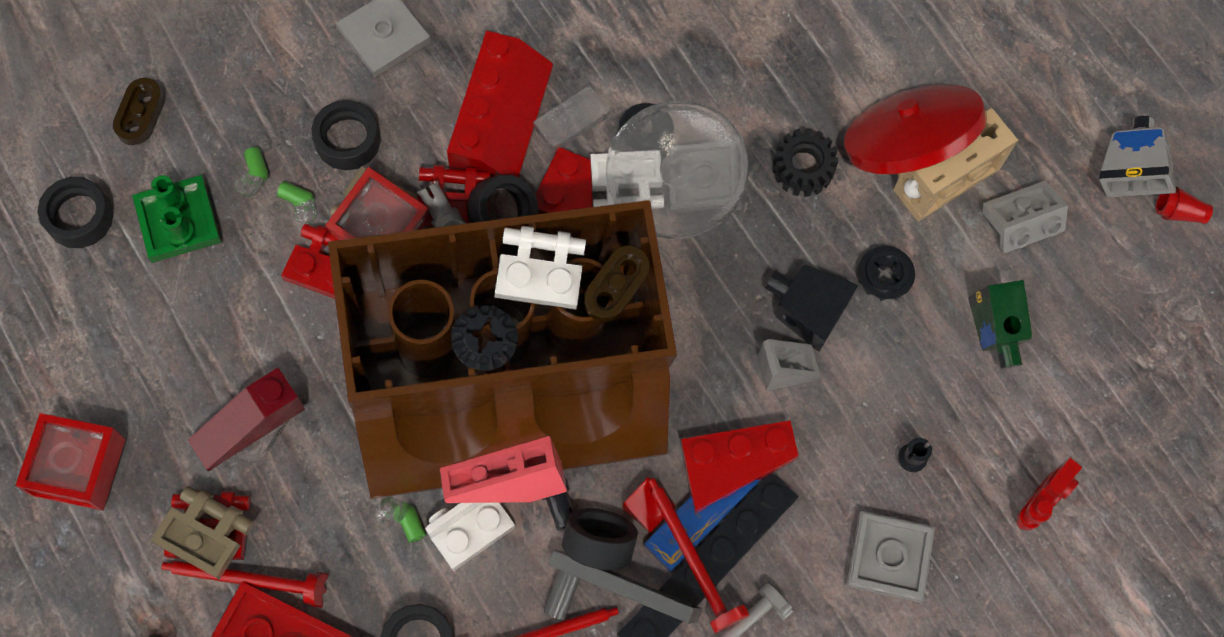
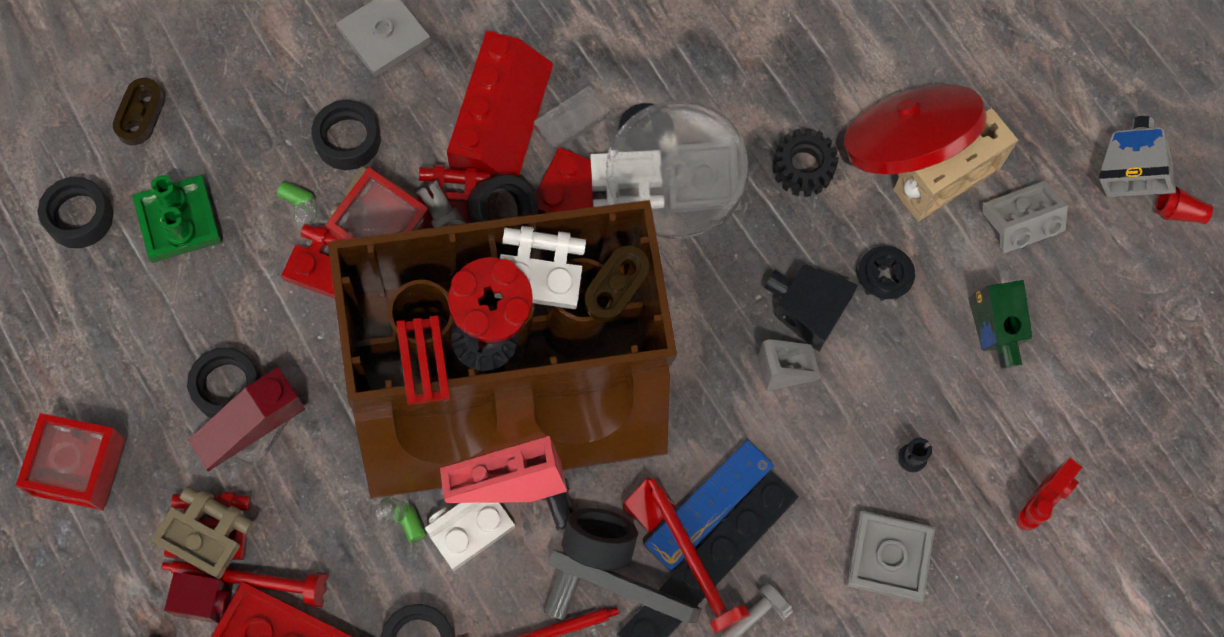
(197, 597): none -> dark red brick
(206, 364): none -> black tyre
(256, 176): arm -> none
(418, 326): none -> red tile
(469, 287): none -> red plate
(732, 459): red wing -> none

